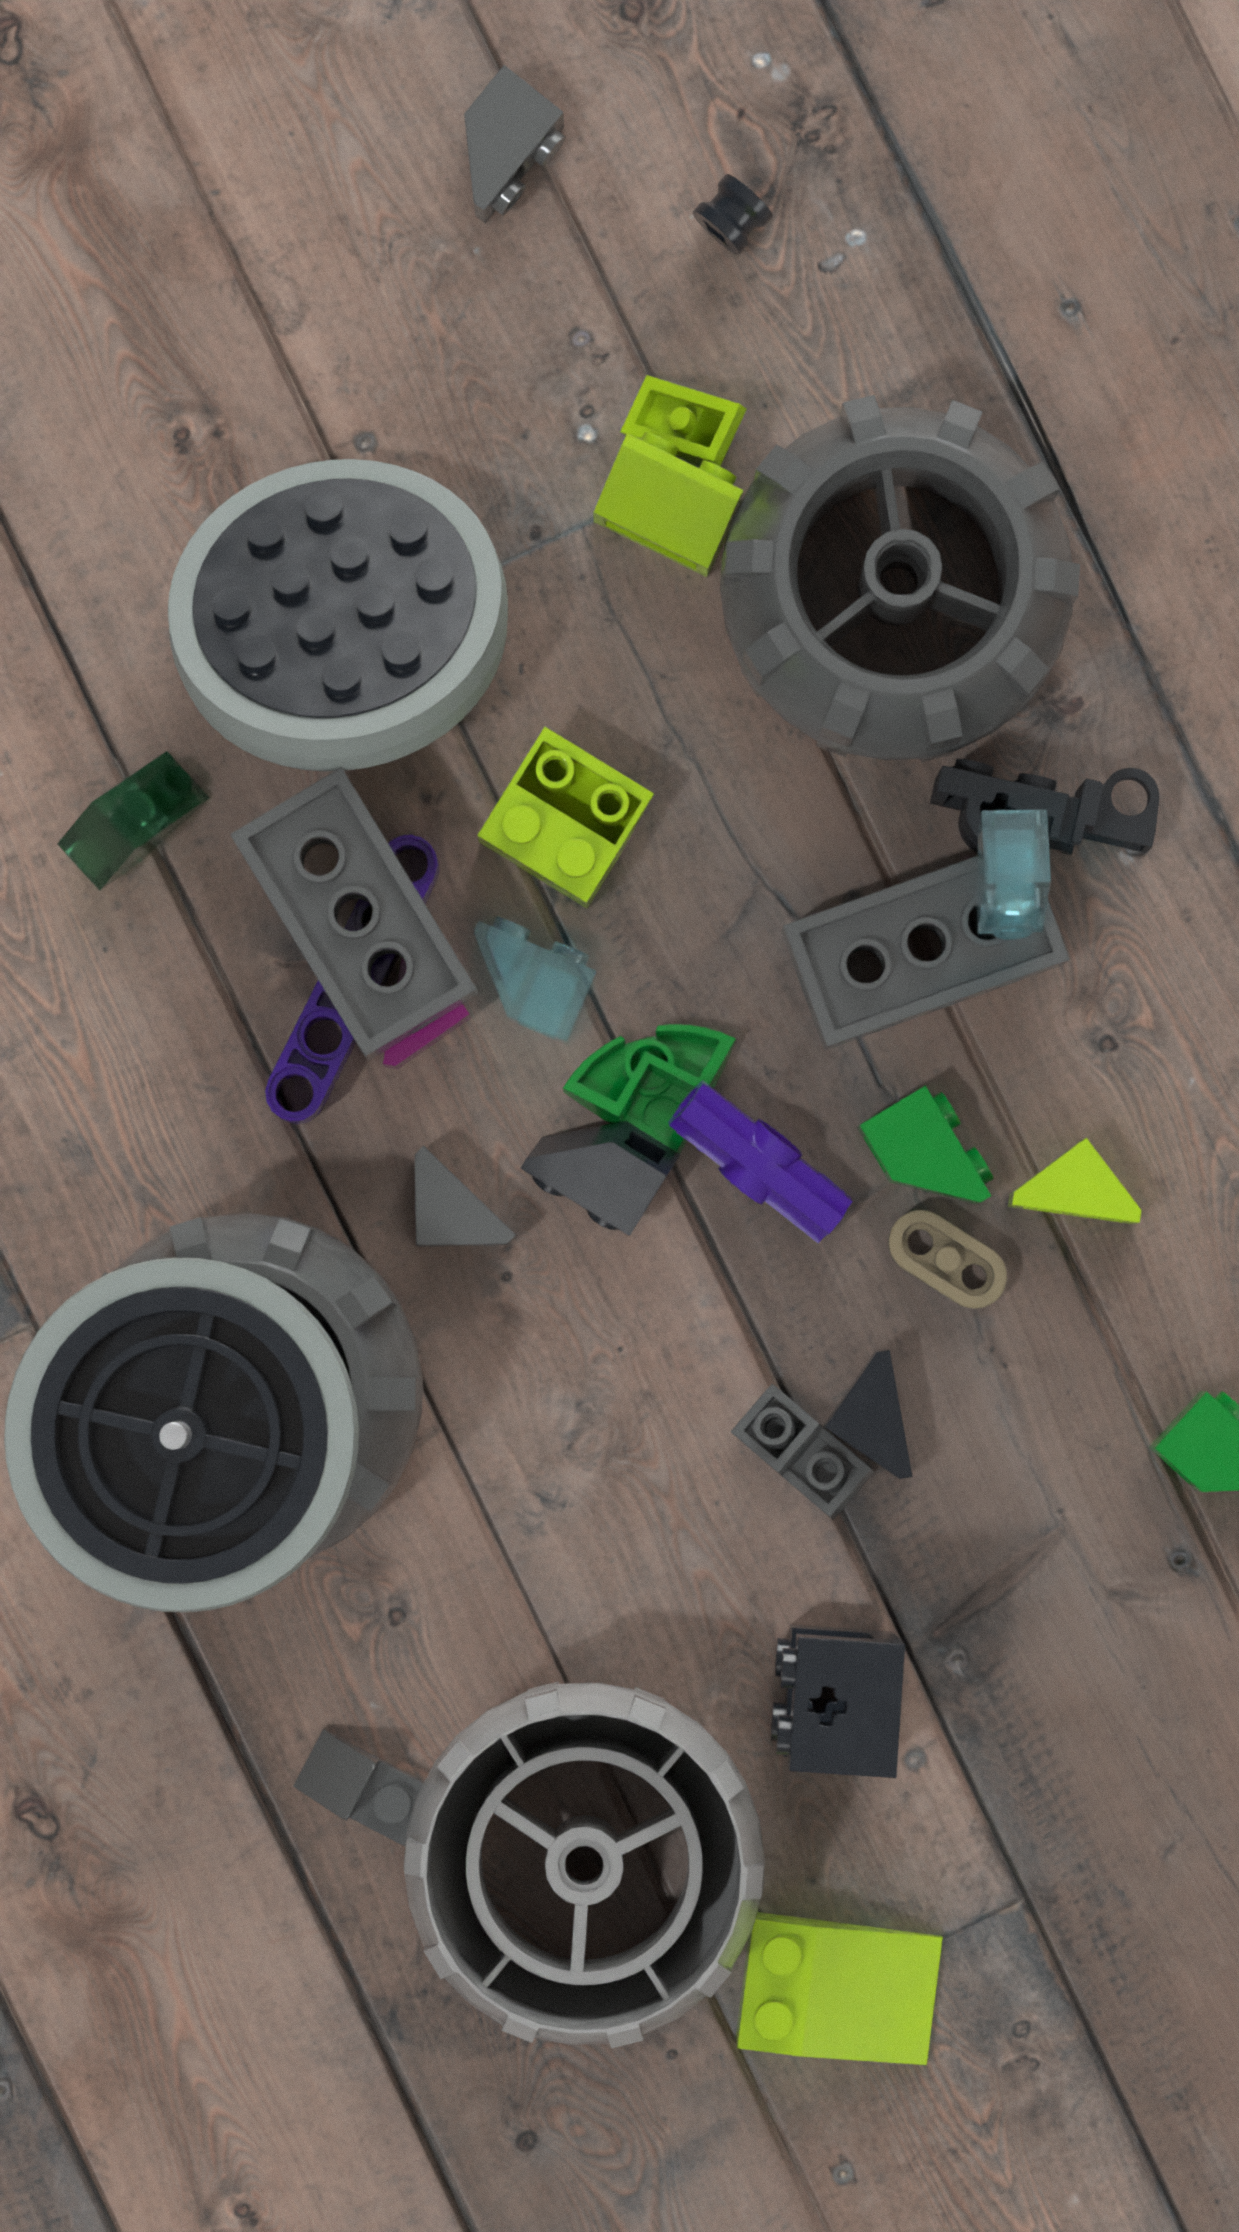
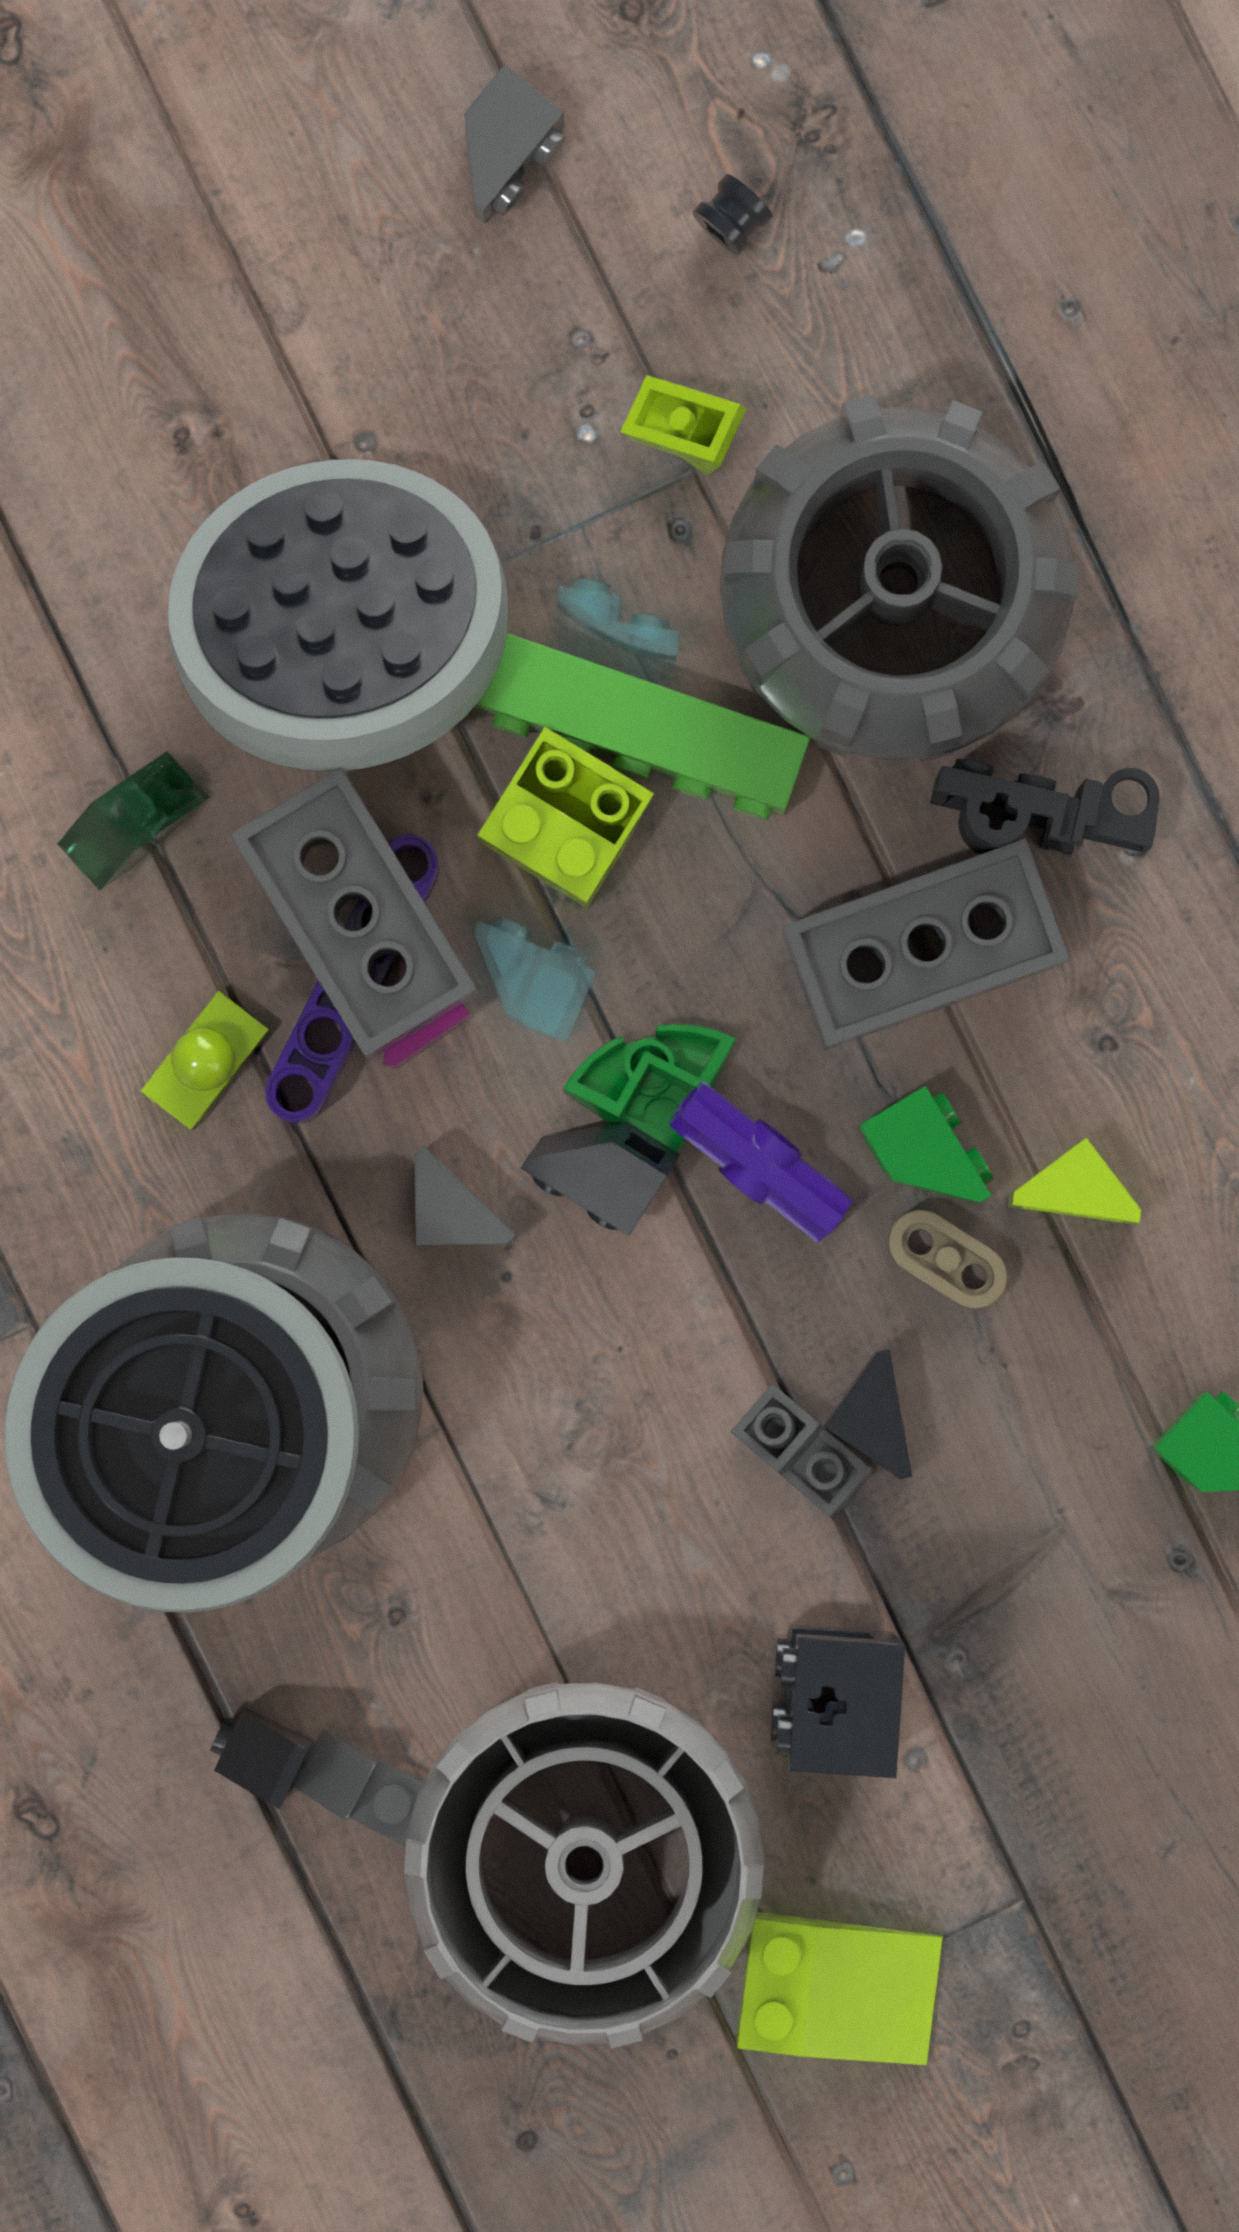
(205, 1060): none -> lime tile
(261, 1755): none -> black slope
(598, 613): none -> clear light blue slope
(645, 727): none -> bright green brick
(668, 502): lime slope -> none
(1013, 872): clear light blue slope -> none

